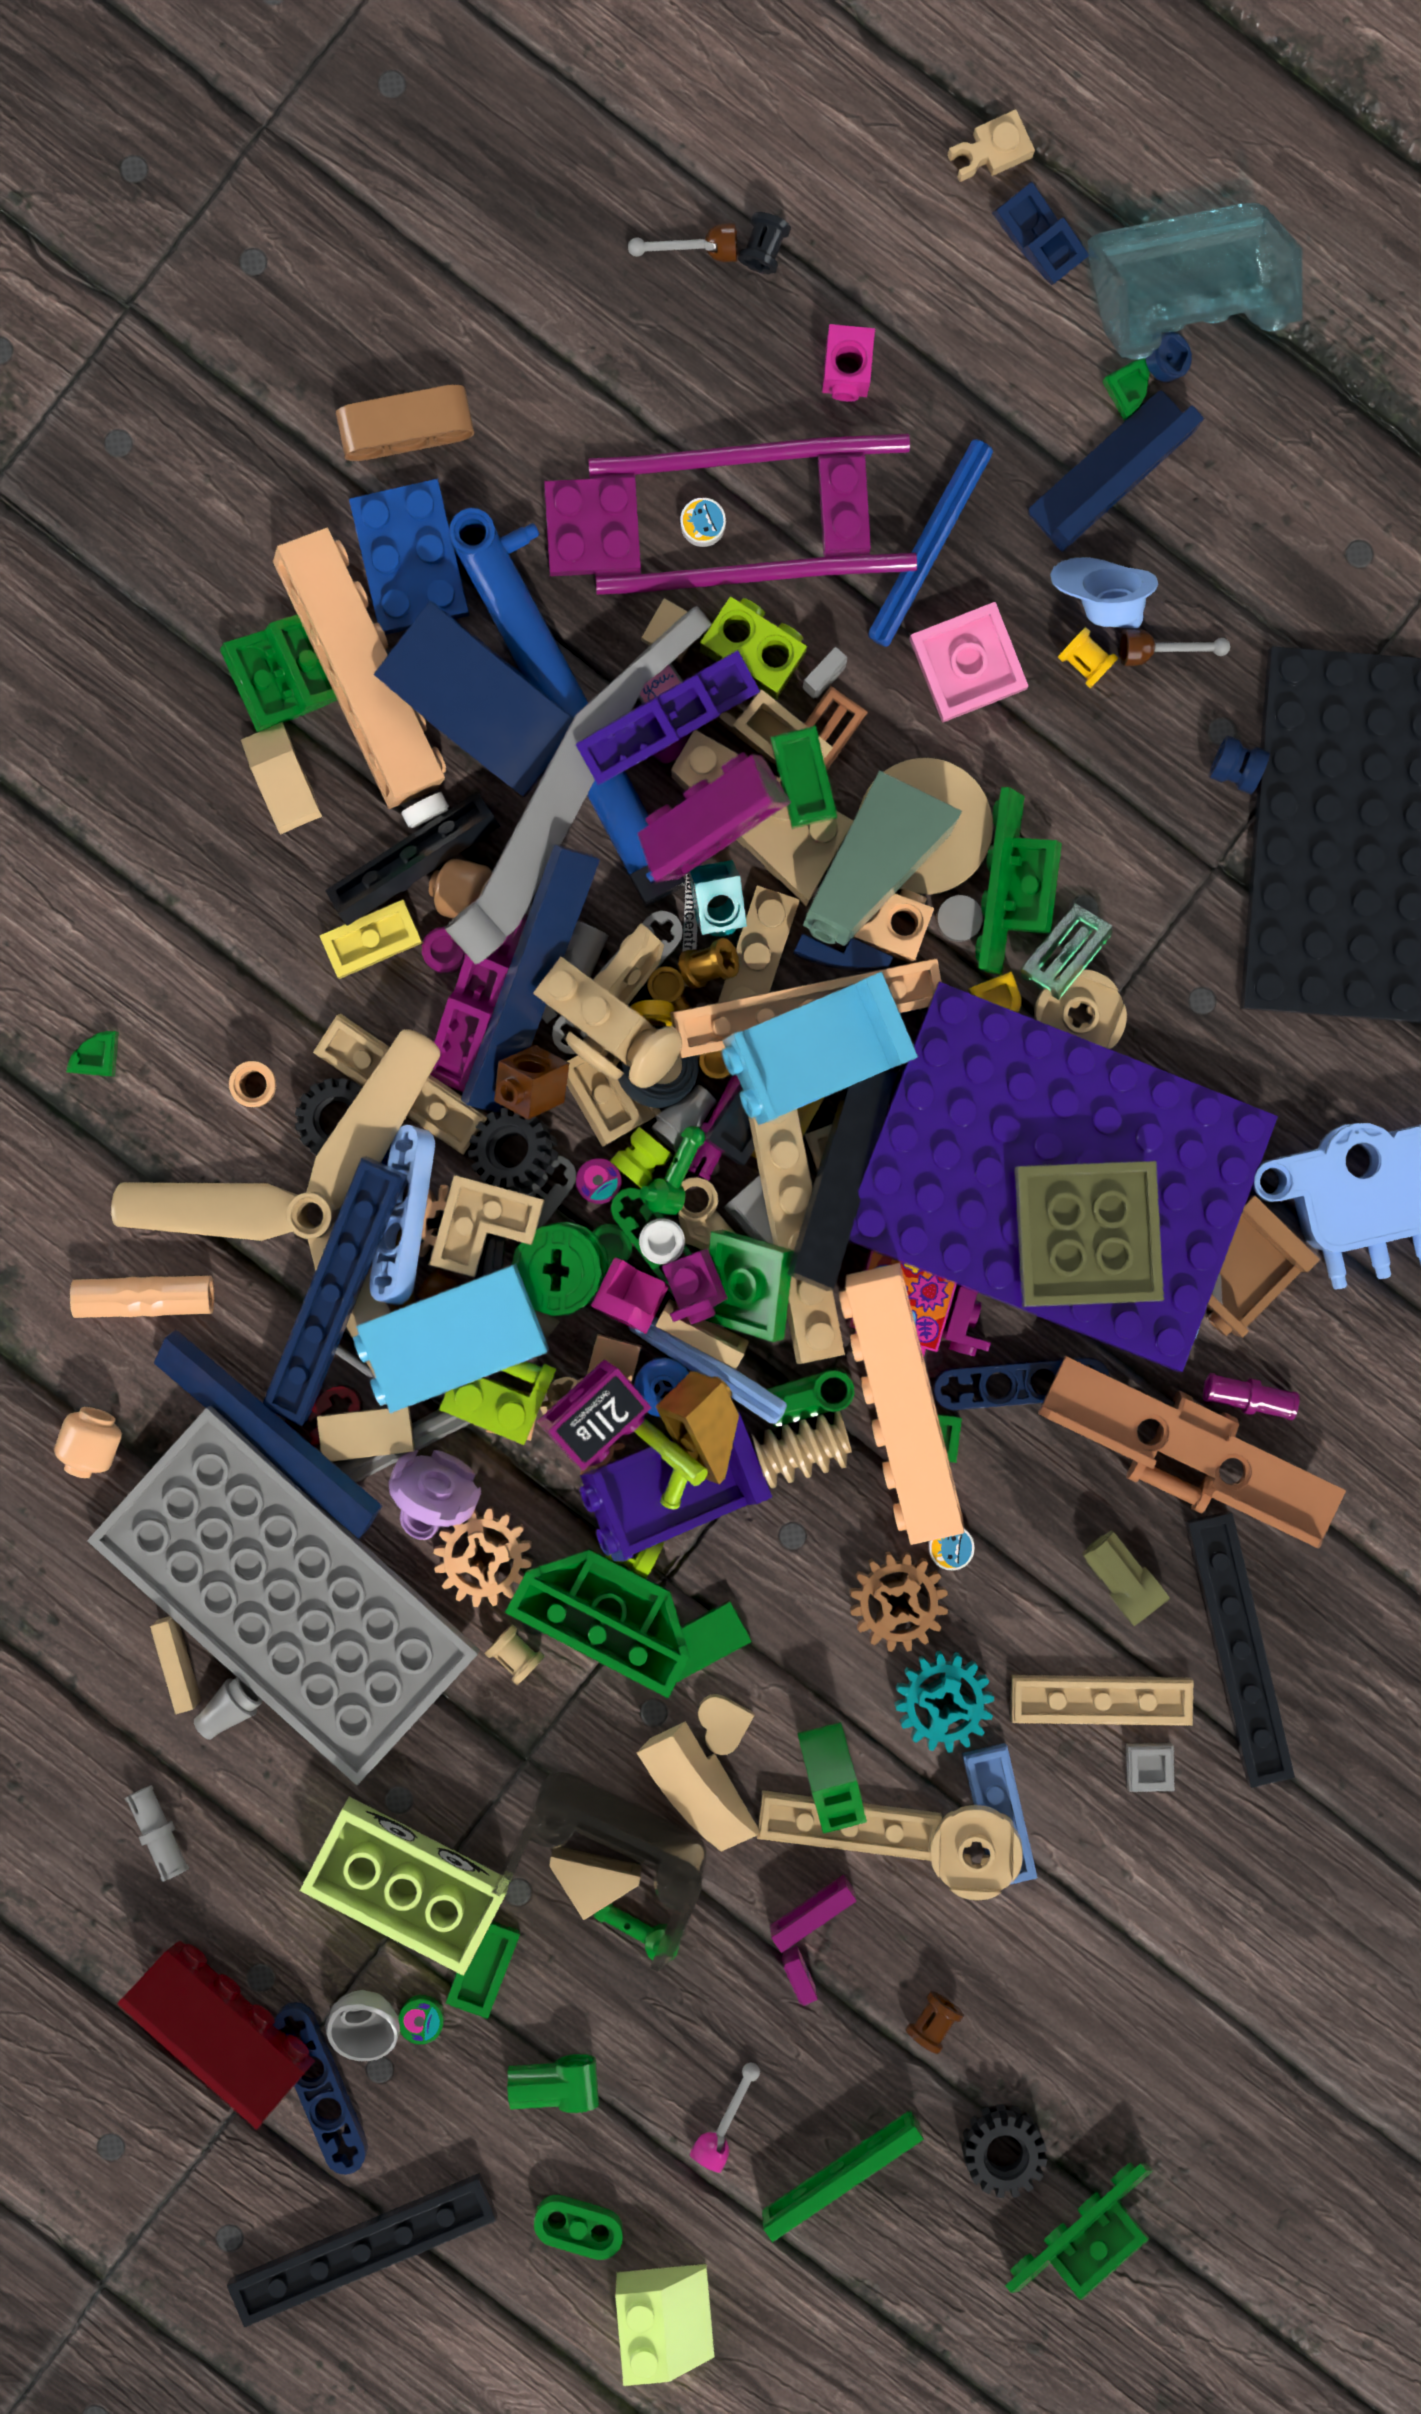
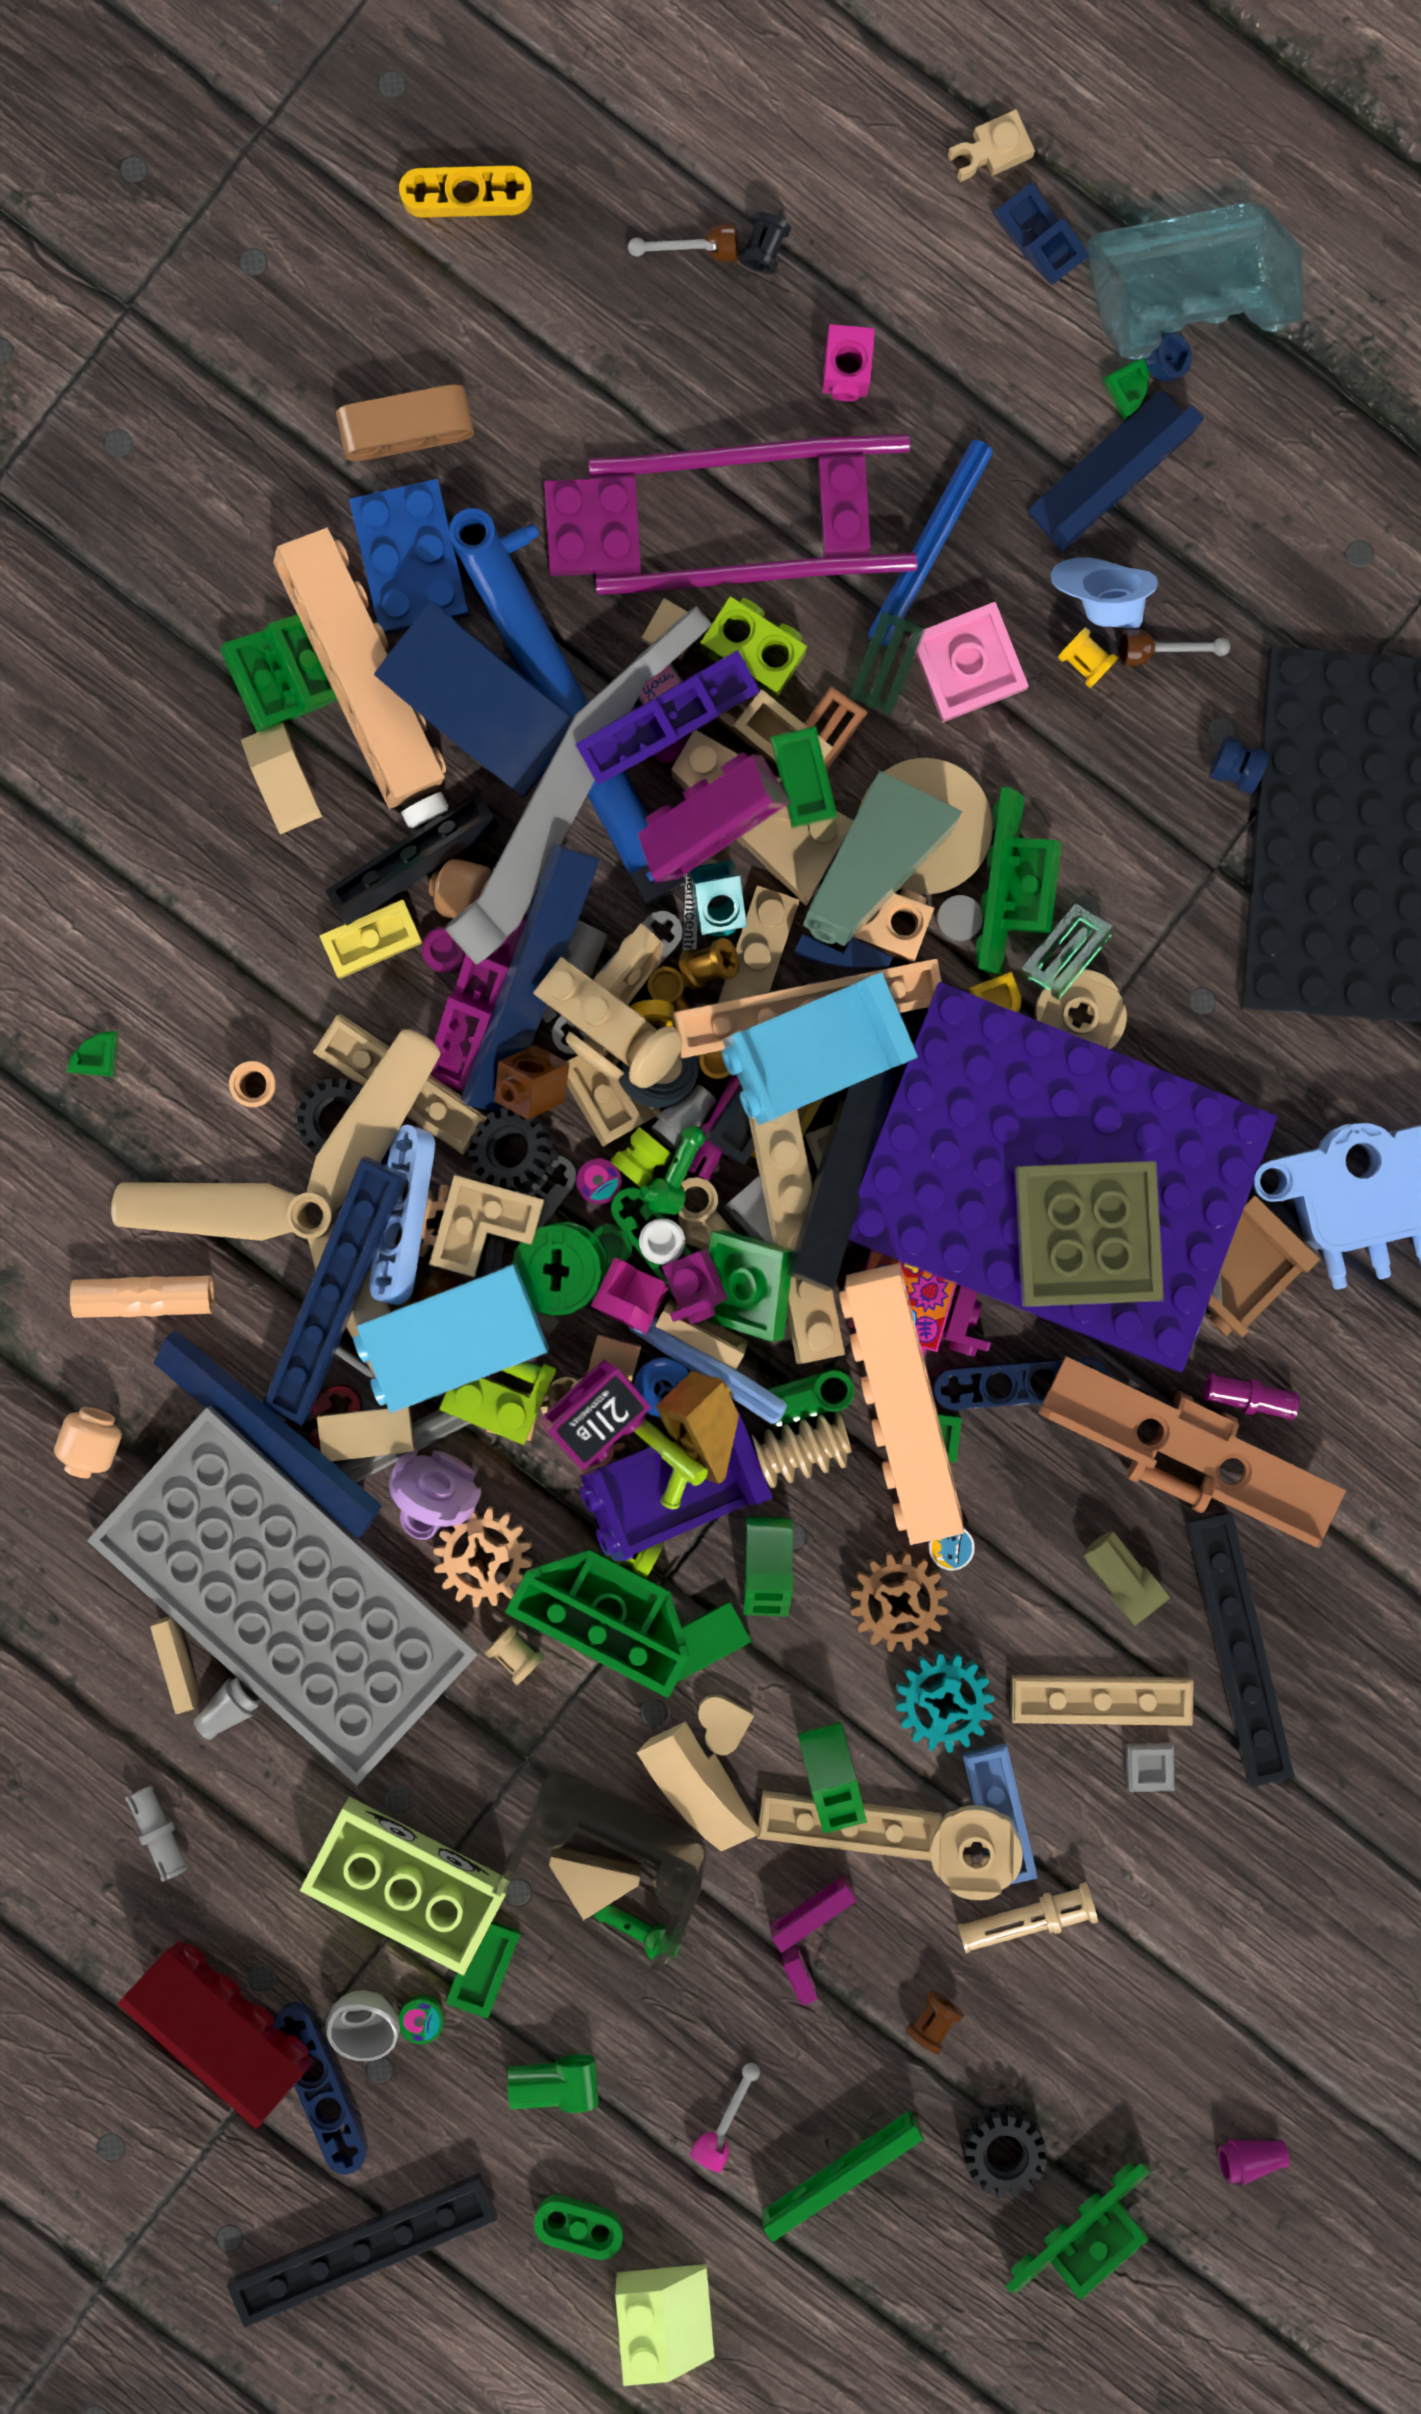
(452, 176): none -> yellow beam
(703, 522): tile -> none
(768, 1566): none -> green tile
(825, 673): light grey tile -> none
(872, 699): none -> clear green tile
(1050, 1906): none -> tan pin
(1251, 2159): none -> magenta cone

